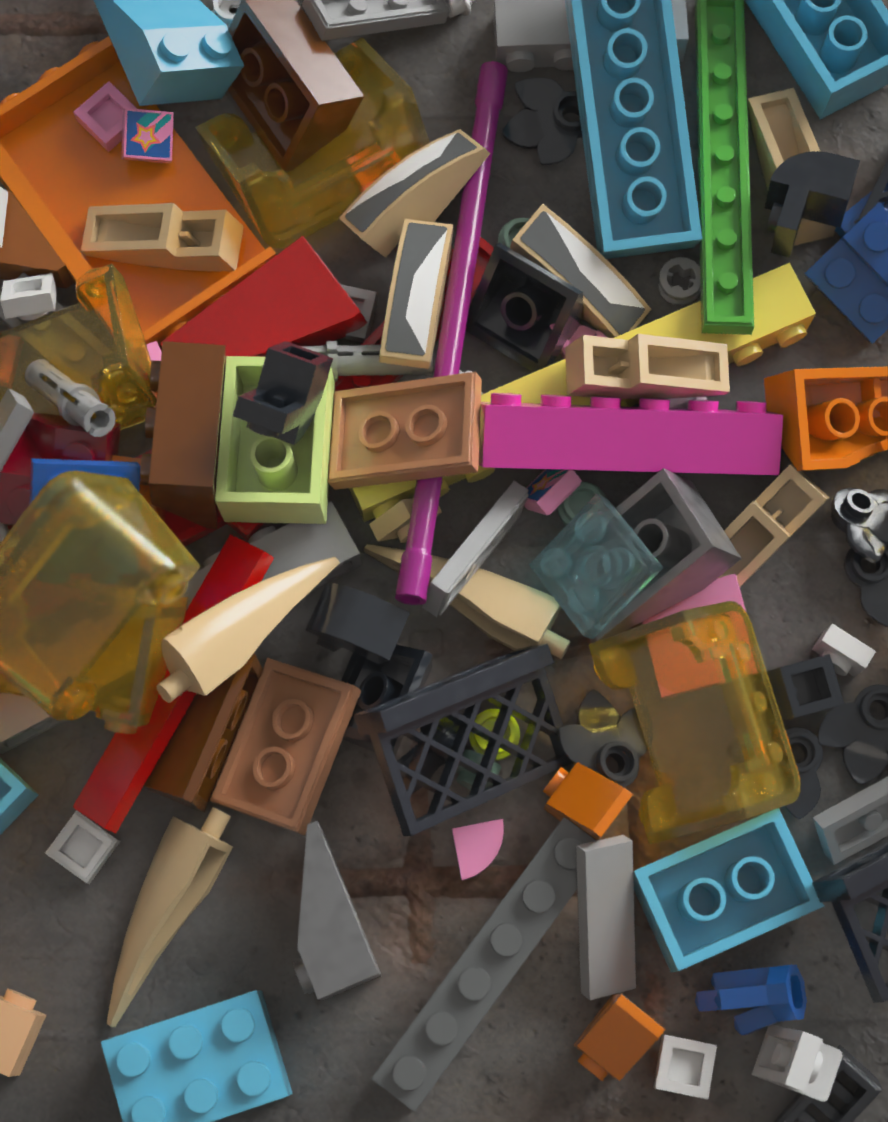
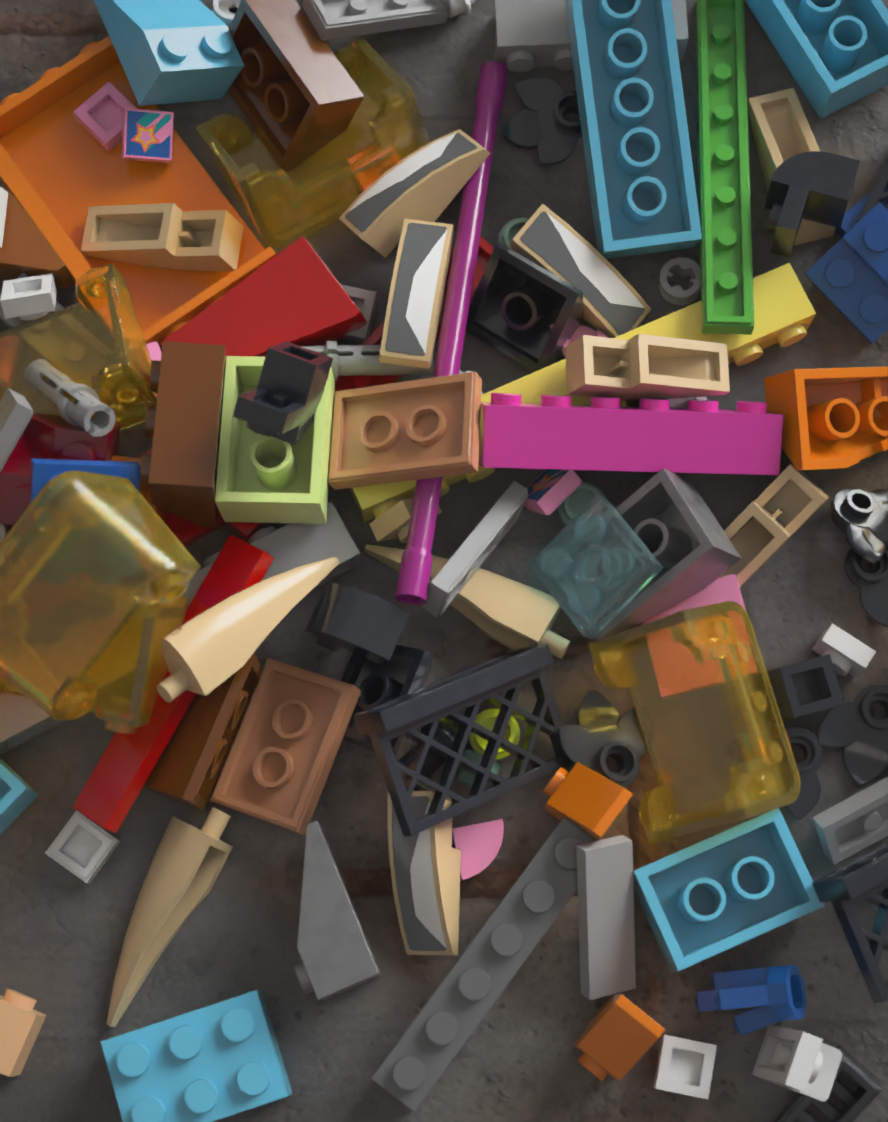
(425, 882): none -> slope

